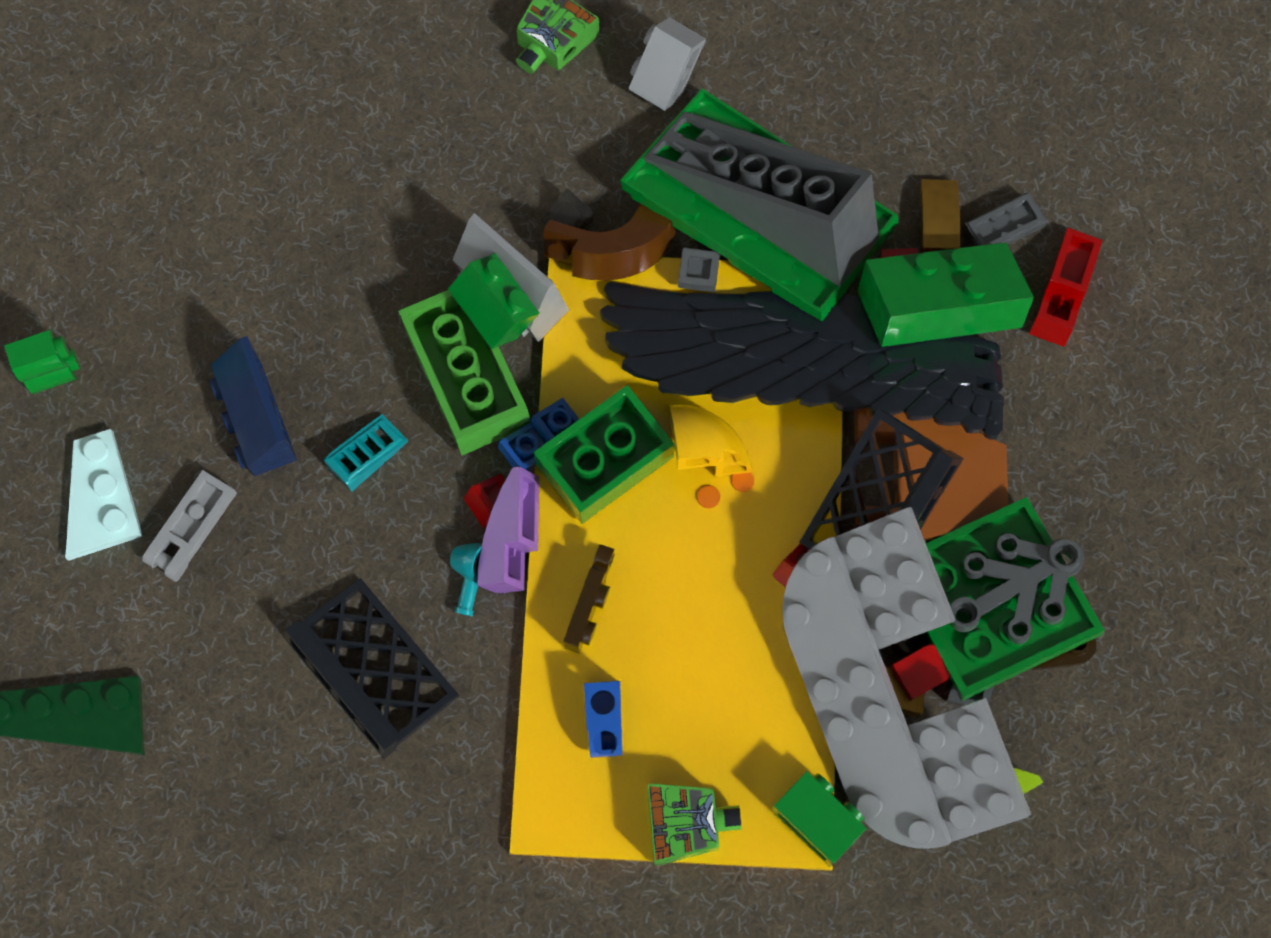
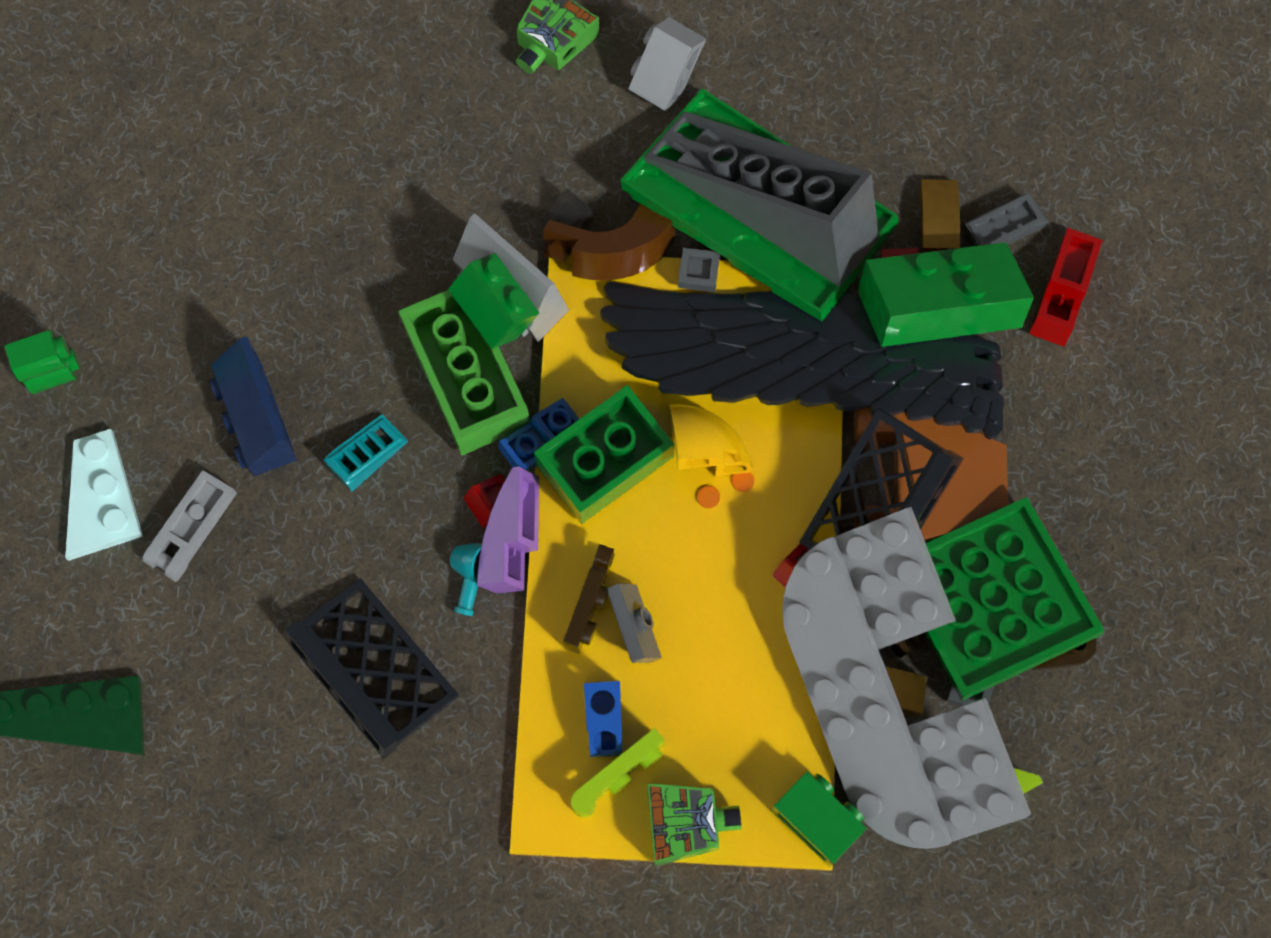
(616, 774): none -> lime plate
(634, 623): none -> dark grey plate
(920, 671): red slope -> none
(1021, 582): dark grey plant -> none

